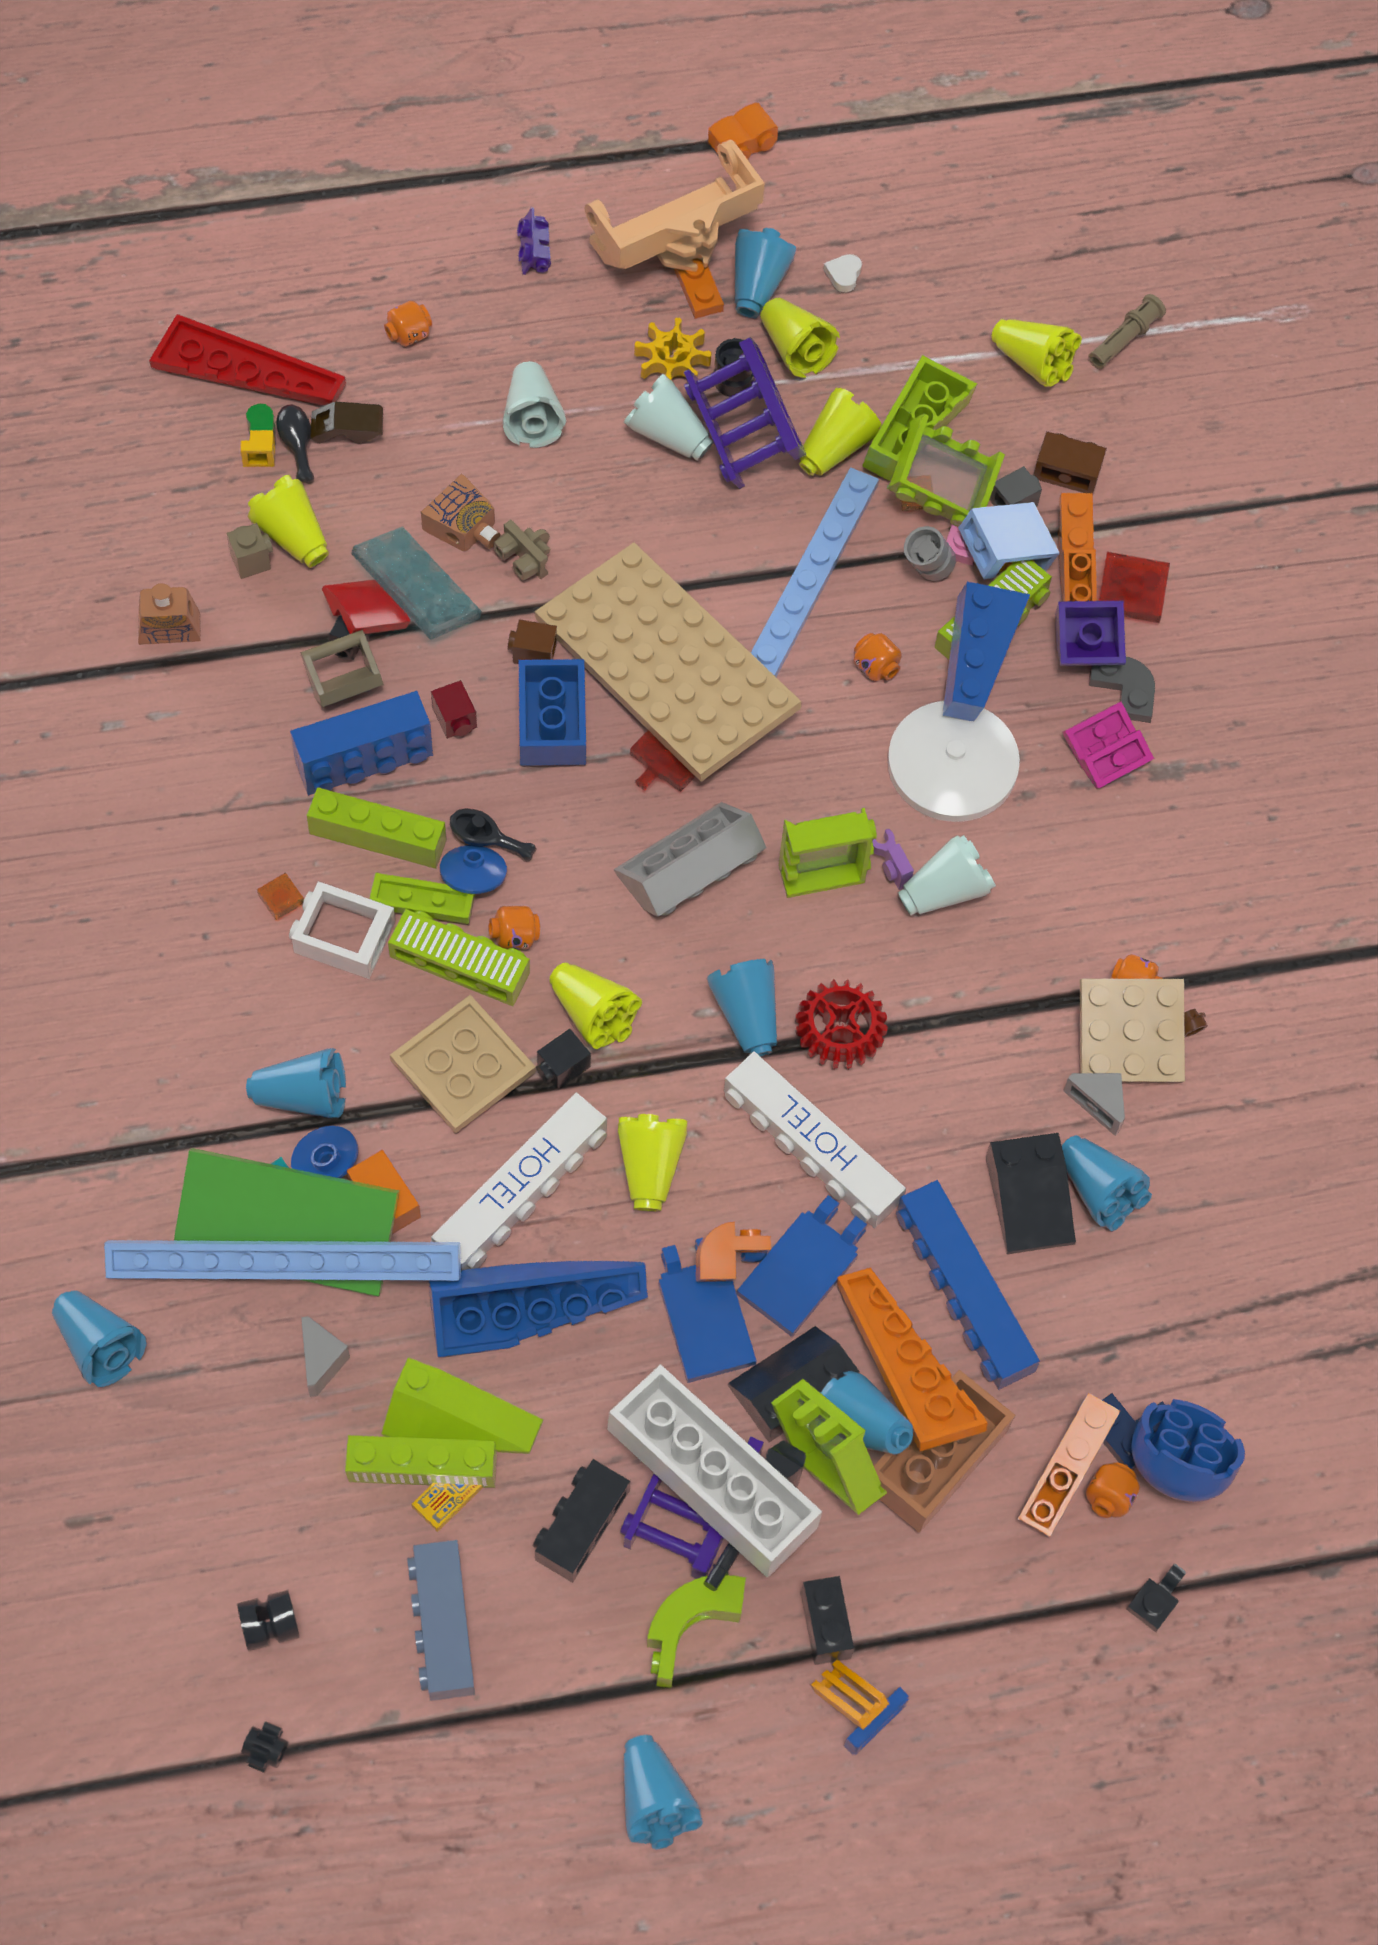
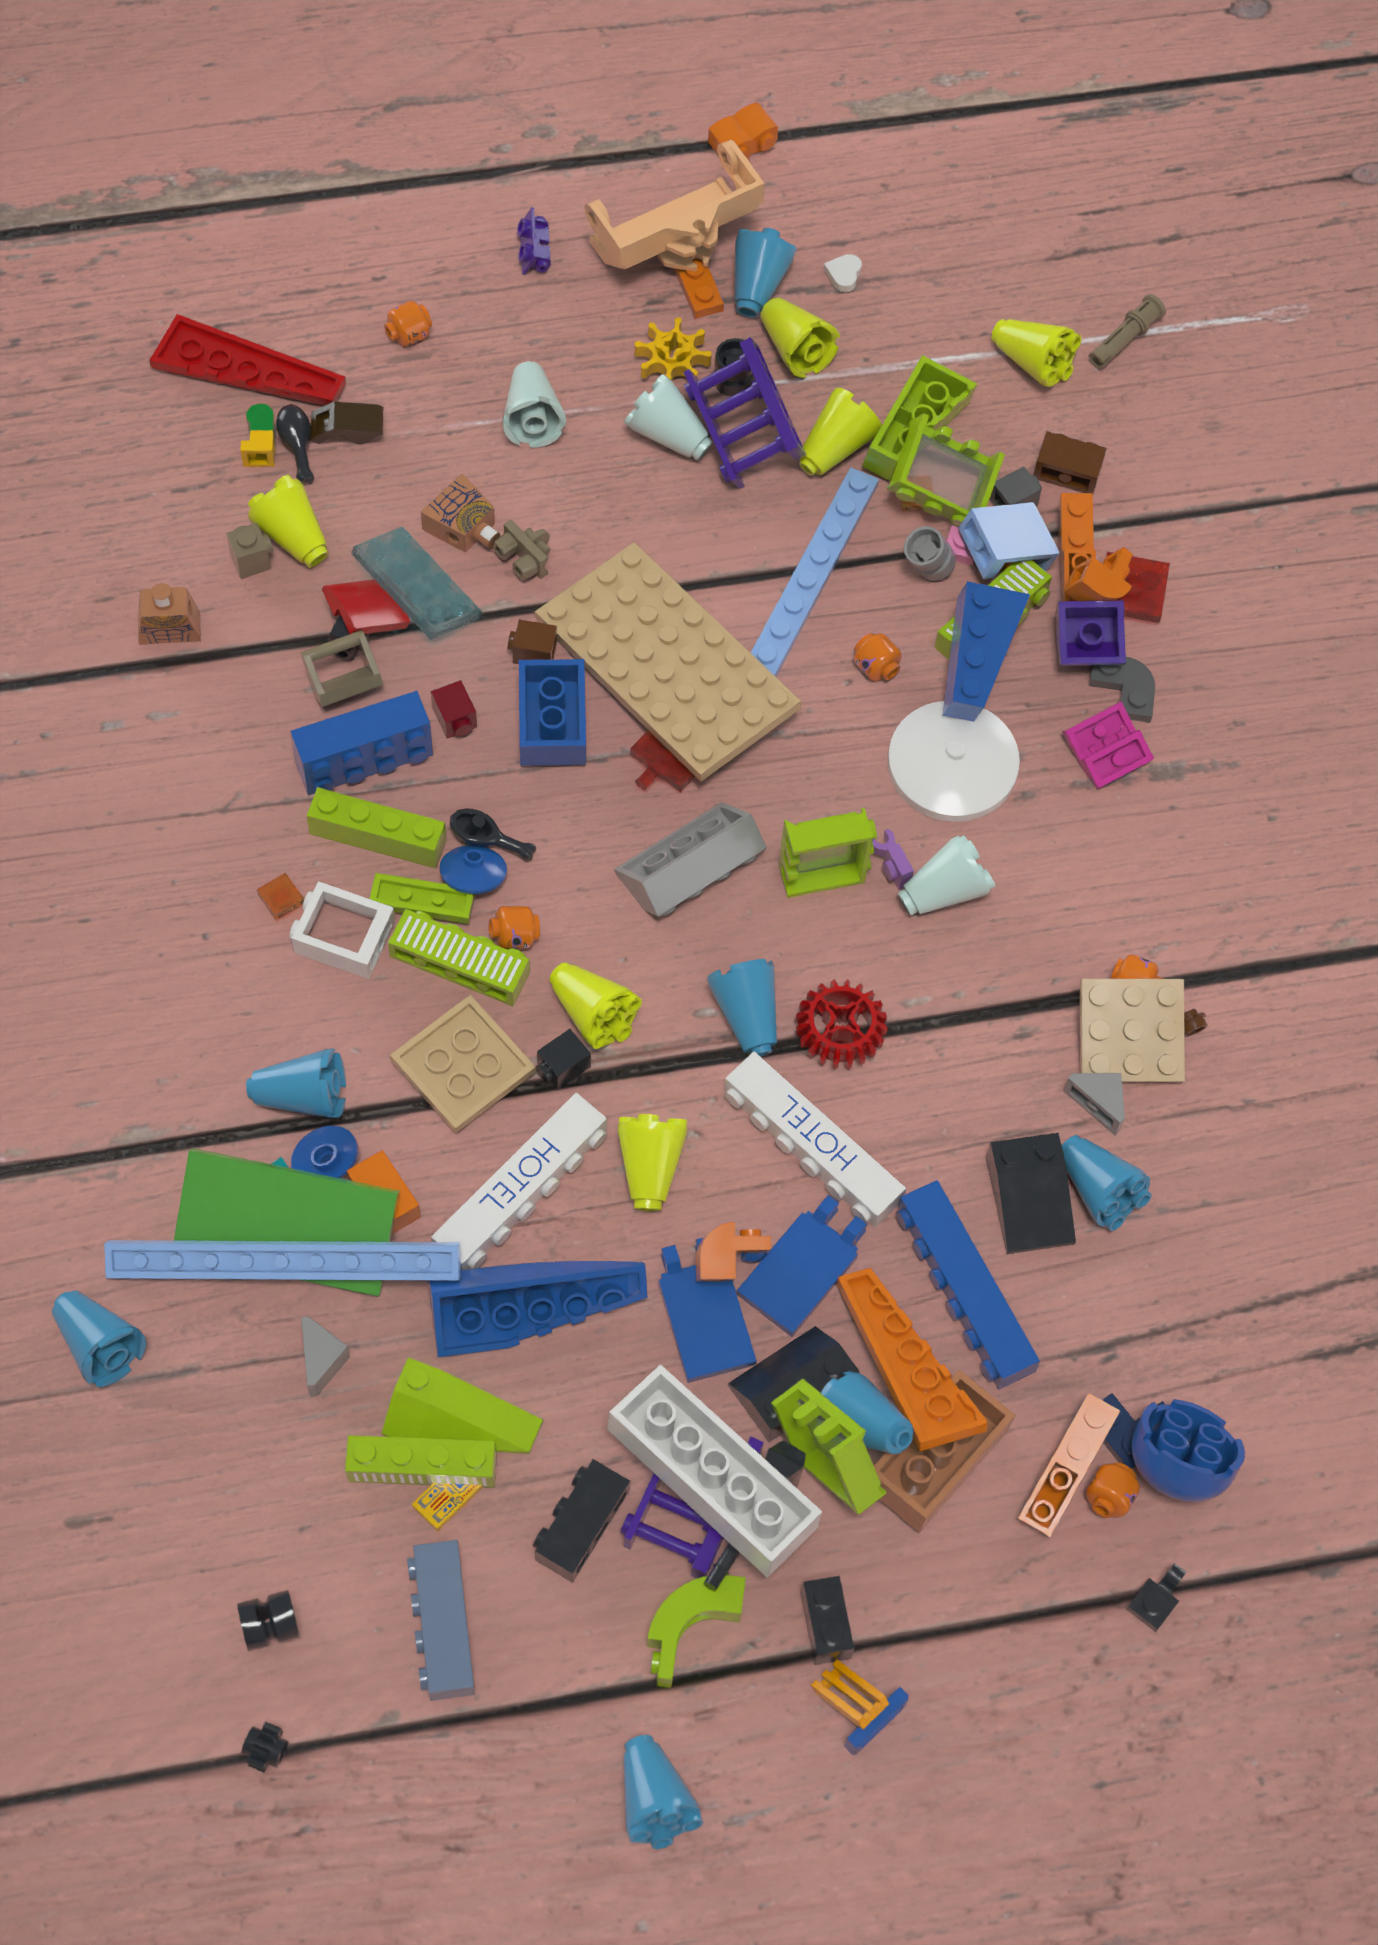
(1100, 580): none -> orange brick

